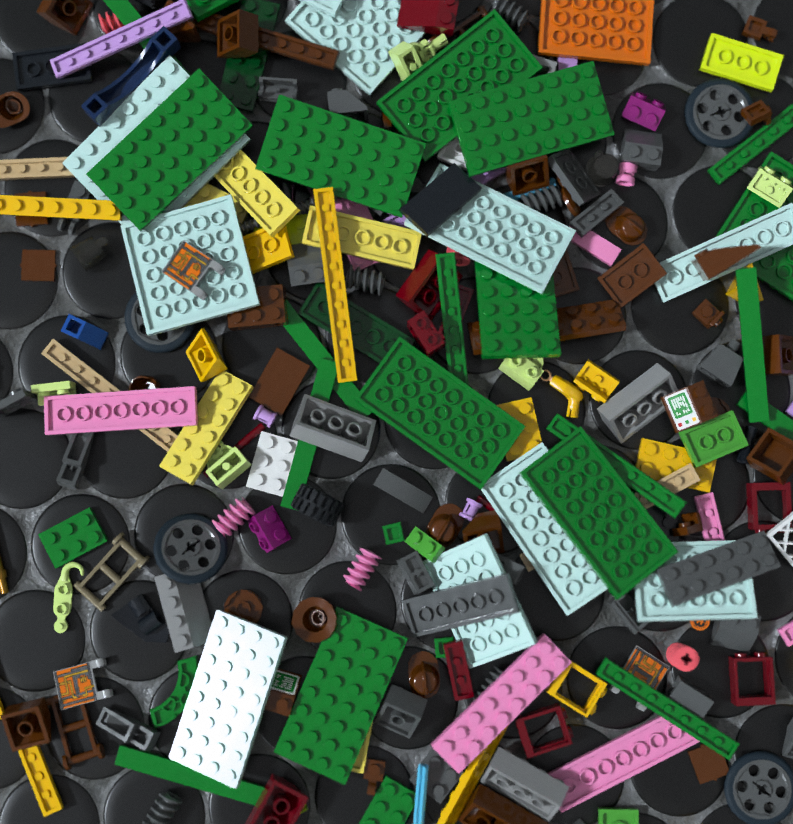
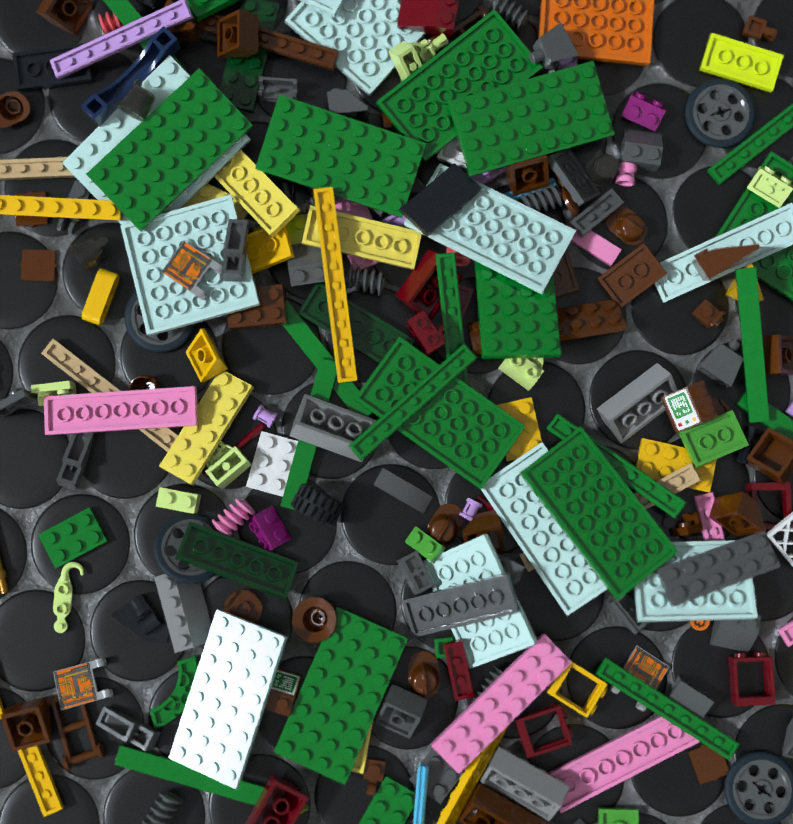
(84, 331): blue slope -> none
(100, 296): none -> yellow beam
(137, 102): none -> clear smoke hat
(140, 562): dark tan piece -> none
(178, 500): none -> yellowish green brick
(235, 250): none -> dark grey slope
(237, 560): none -> dark green plate
(279, 381): reddish brown tile -> none
(361, 568): bright pink piece -> none
(393, 533): green tile -> none
(412, 402): none -> green tile
(553, 49): none -> dark grey torso
(569, 390): yellow arm -> none
(596, 381): yellow bracket -> none
(682, 656): coral piece -> none
(737, 514): none -> reddish brown slope
(757, 112): reddish brown bracket -> none

